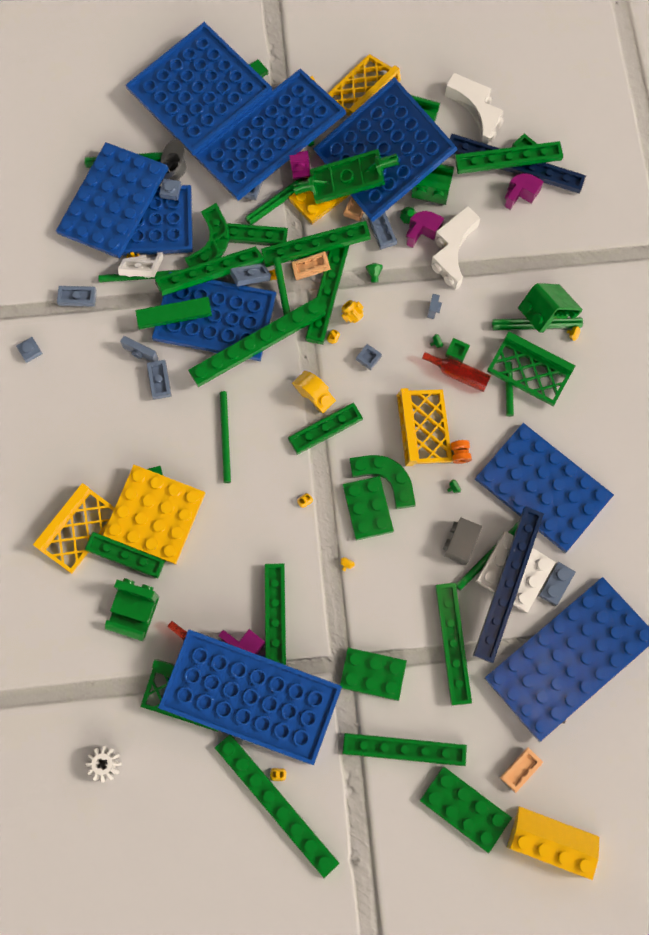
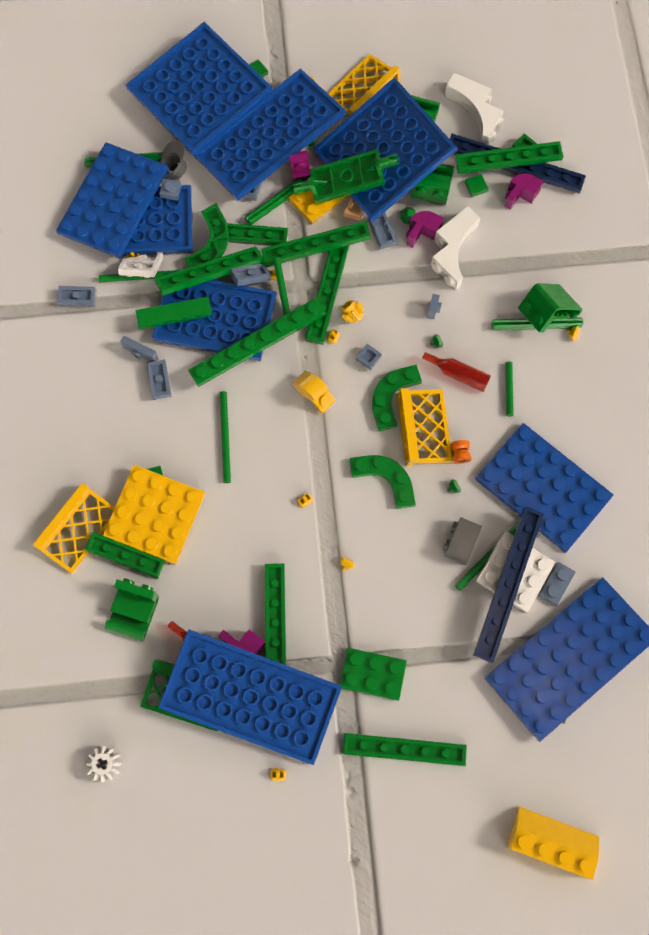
(29, 349): sand blue plate -> none
(277, 806): green plate -> none
(310, 265): light nougat plate -> none
(325, 428): green tile -> none
(368, 508): green plate -> none
(374, 271): green rock -> none
(386, 389): none -> green plate
(453, 644): green plate -> none
(457, 350): green plate -> none
(465, 809): green plate -> none
(476, 185): none -> green tile
(521, 770): light nougat plate -> none
(541, 357): green fence -> none

